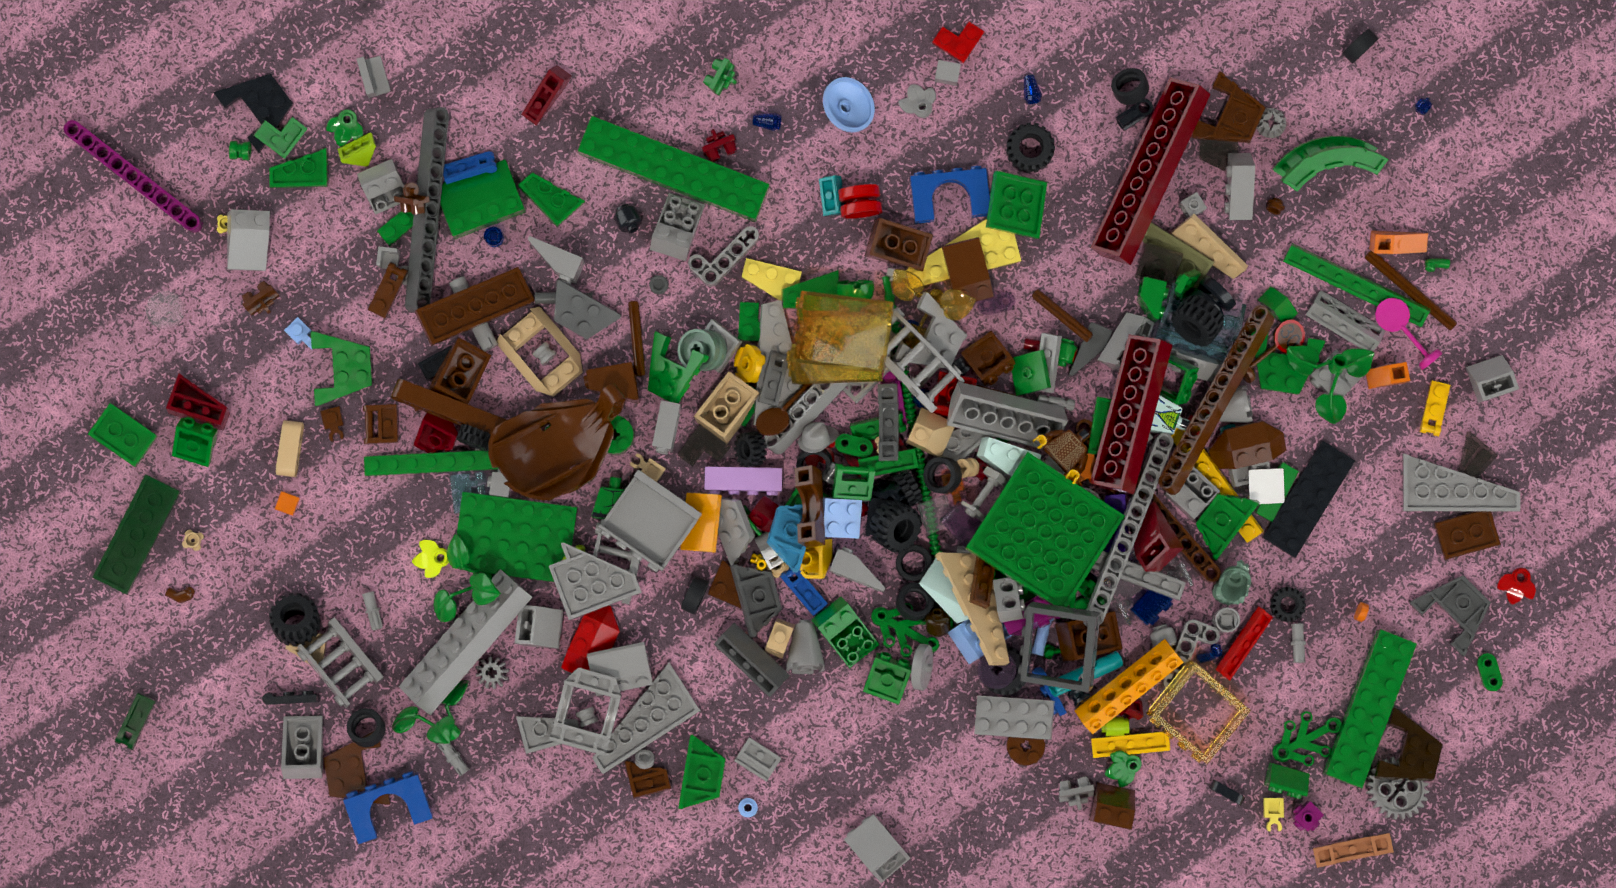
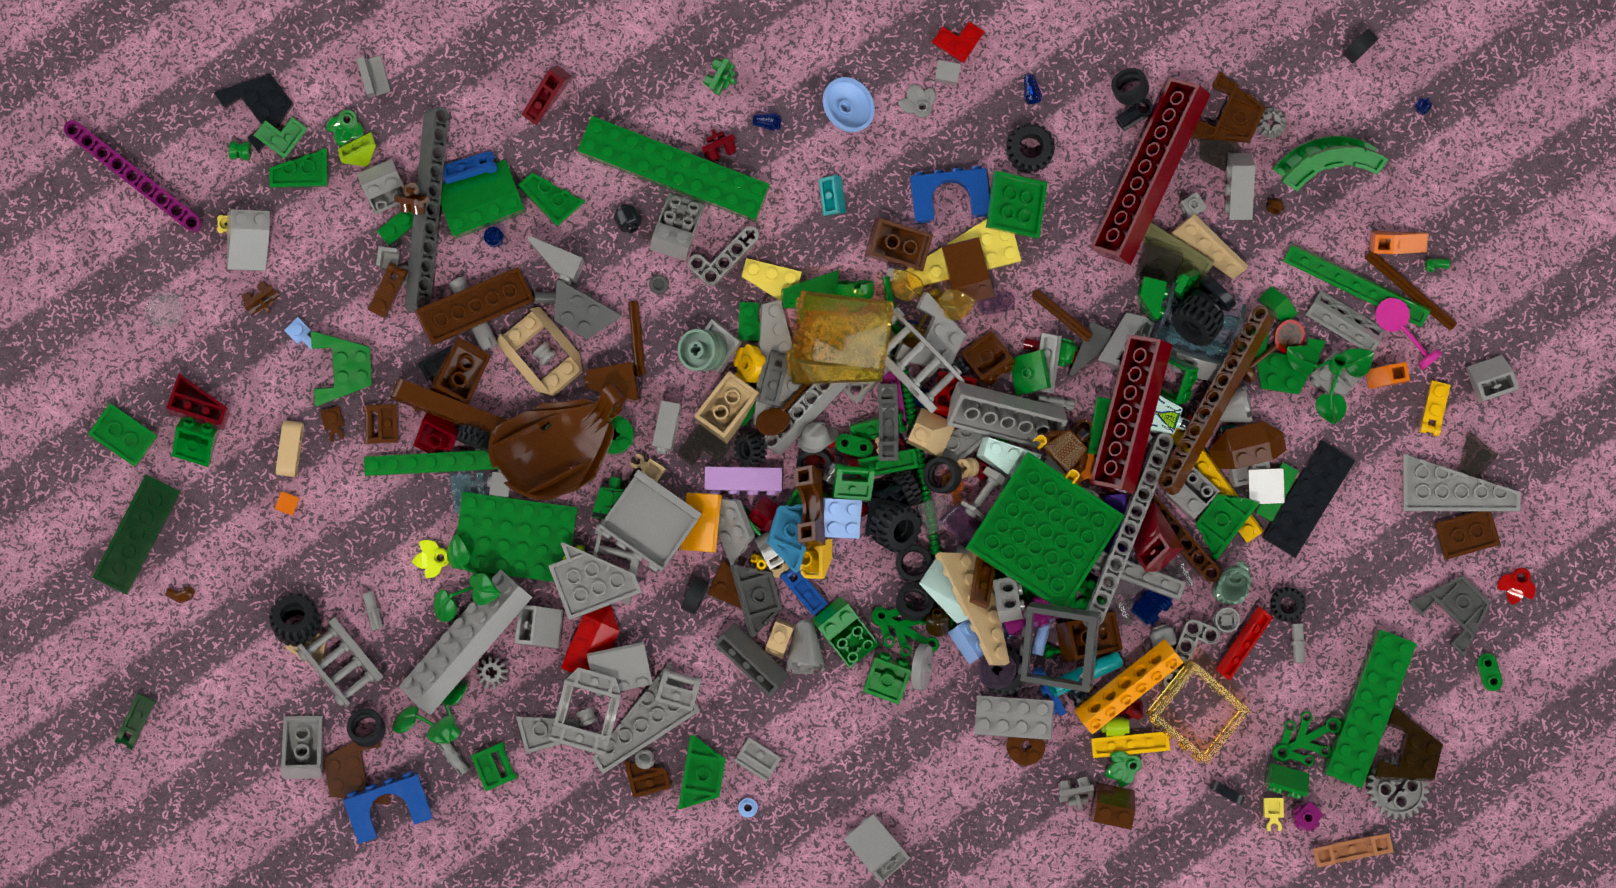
(189, 534): tan plate -> none
(290, 698): black plate -> none
(488, 769): none -> green plate
(668, 377): green wing -> none
(675, 695): none -> light grey plate
(851, 568): light grey slope -> none
(860, 201): red wheel -> none
(1215, 652): clear blue arm -> none
(1361, 612): orange tile -> none

